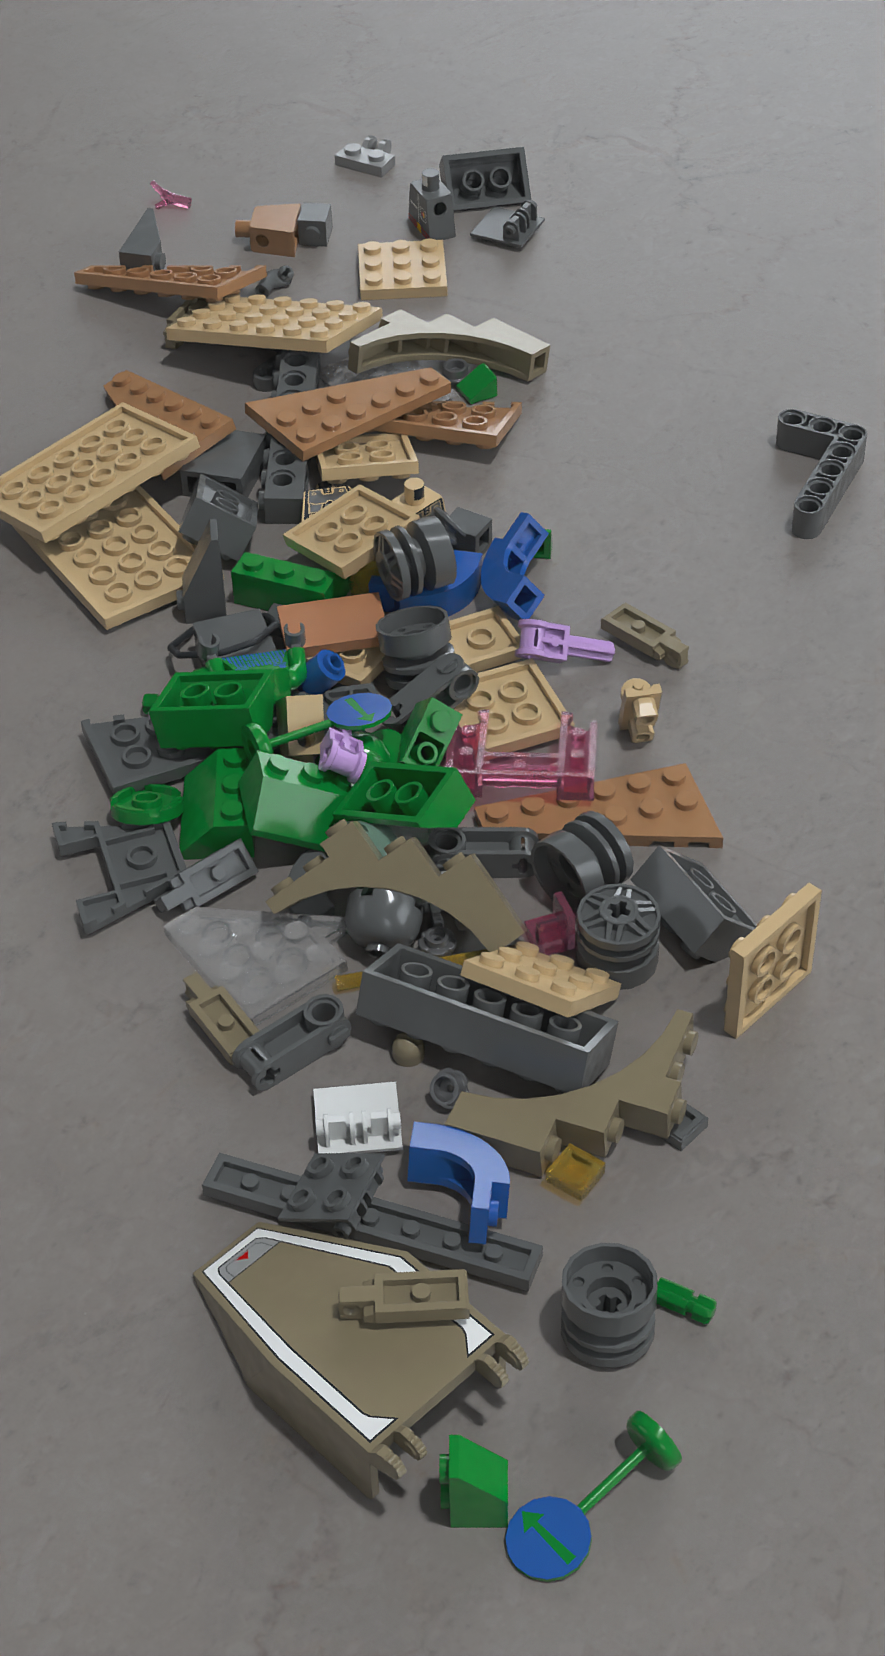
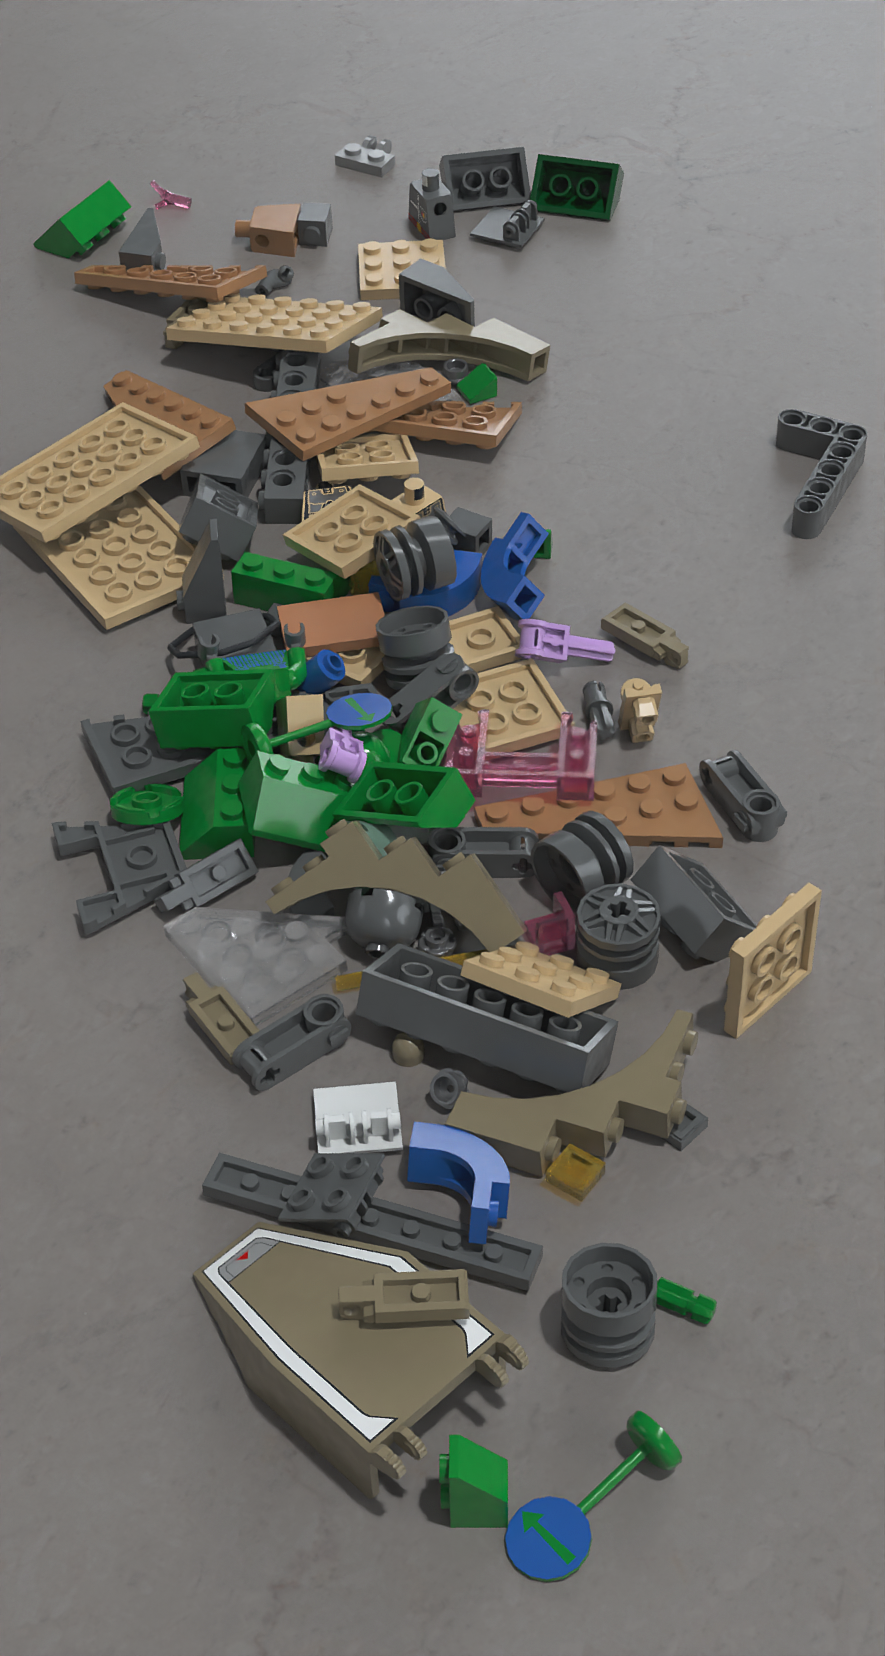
(85, 222): none -> green slope
(432, 291): none -> dark grey slope
(576, 187): none -> dark green slope
(599, 709): none -> dark grey axle
(743, 796): none -> dark grey piece

